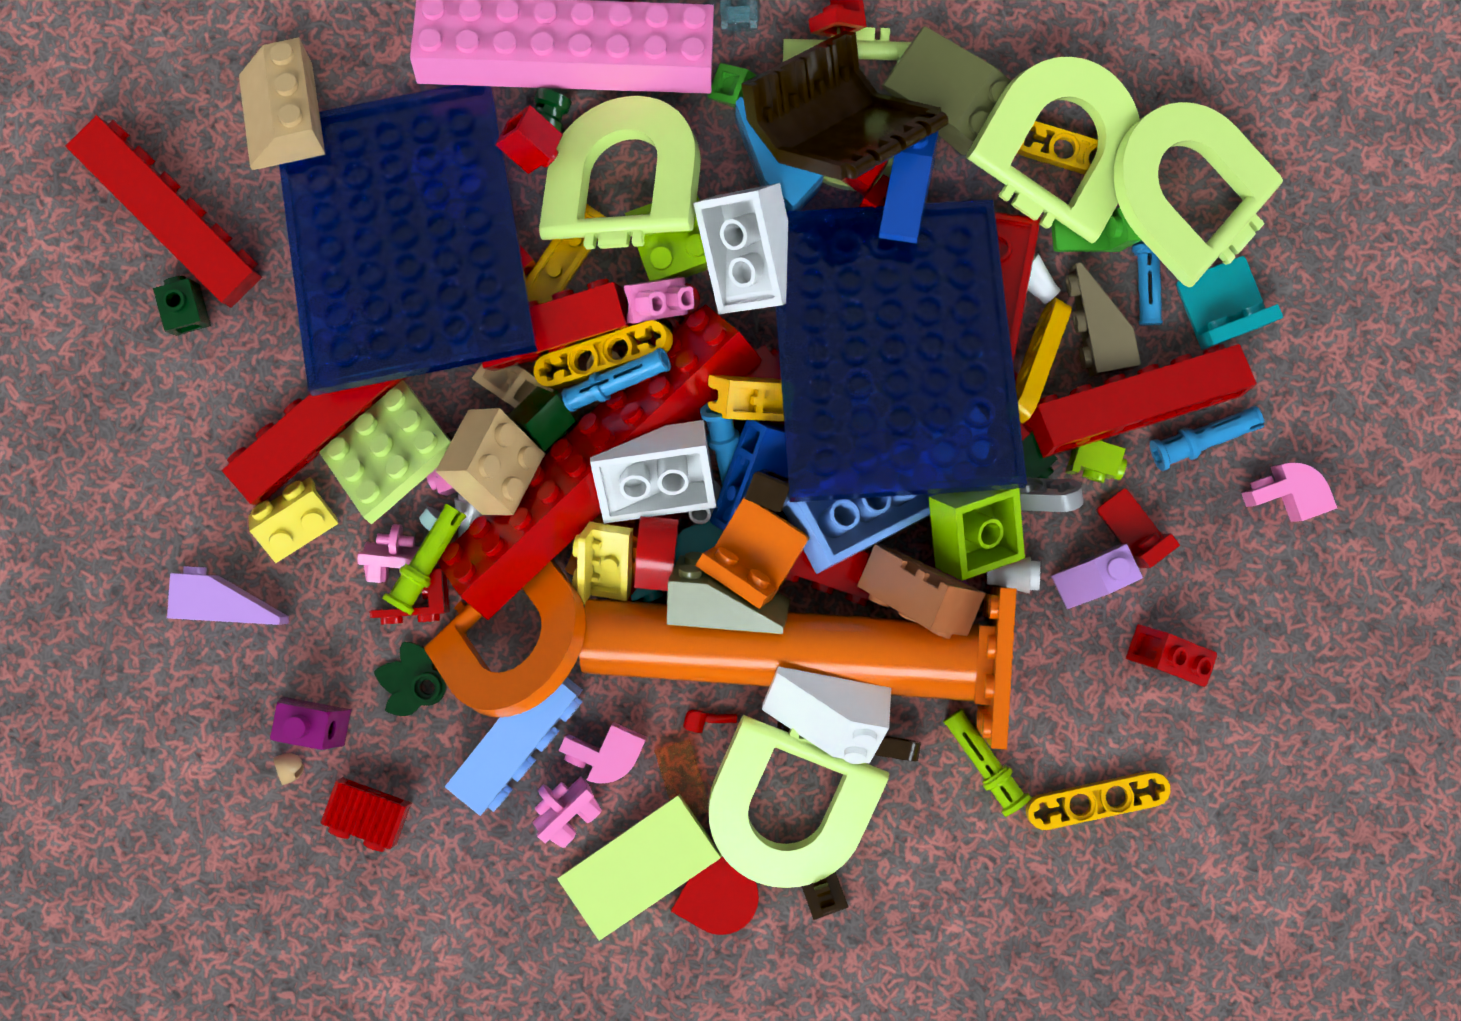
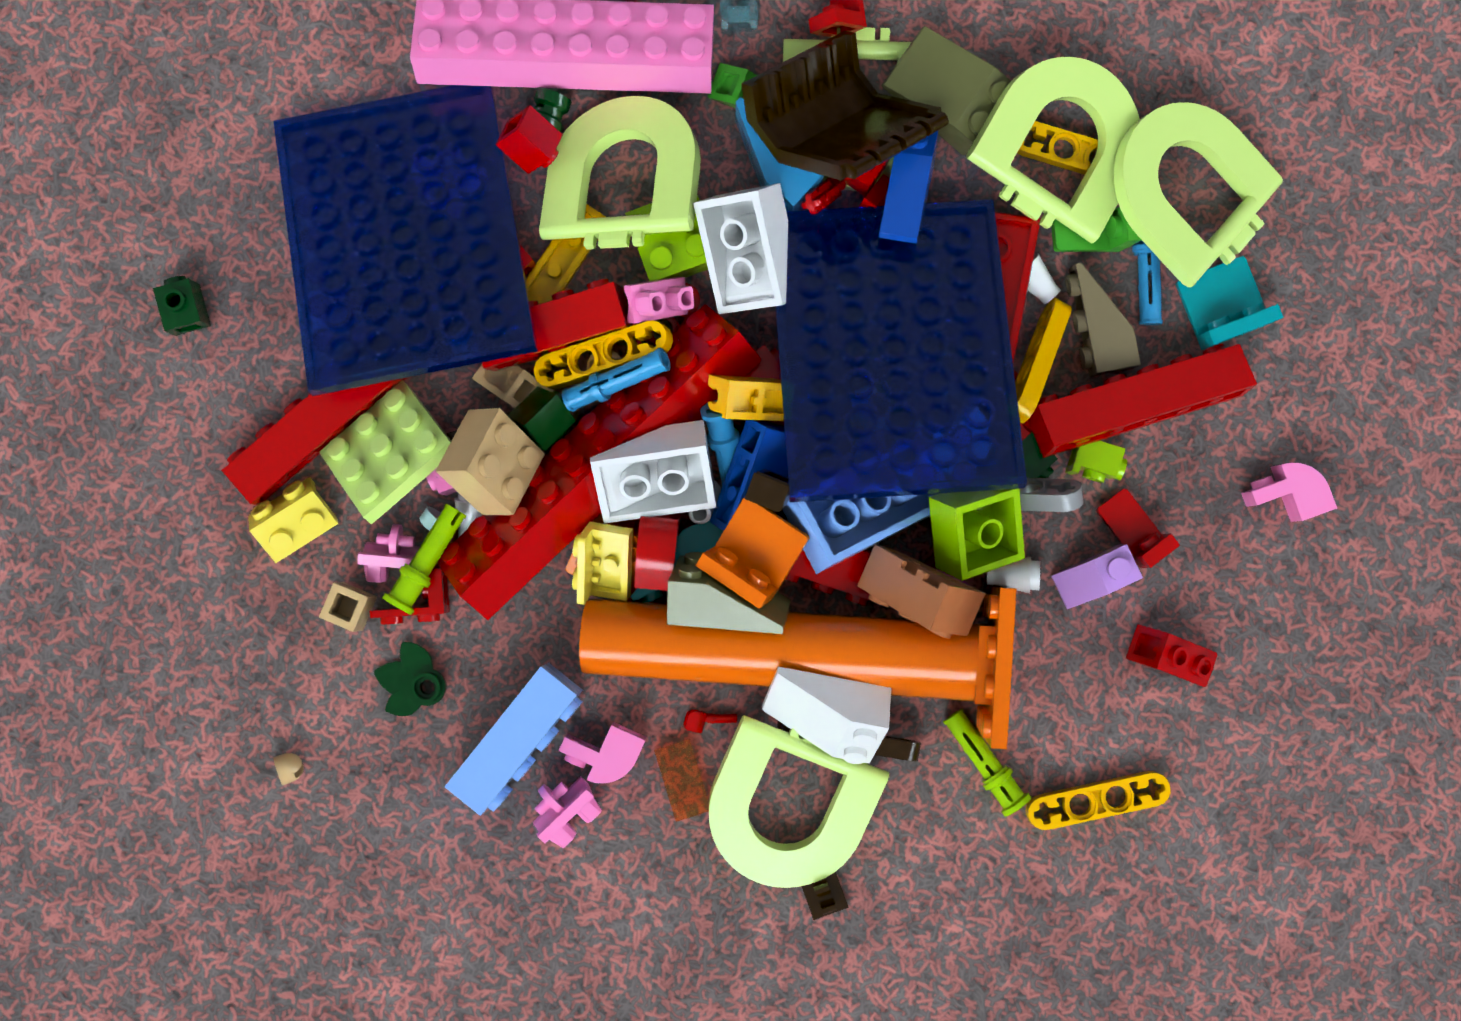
(164, 211): red brick -> none
(213, 598): lavender slope -> none
(280, 105): tan slope -> none
(308, 724): magenta torso -> none
(347, 606): none -> tan brick
(365, 814): red brick -> none
(537, 676): orange piece -> none
(639, 867): yellowish green tile -> none
(718, 899): red tile -> none
(823, 195): none -> red axle
(1191, 442): dark azure pin -> none

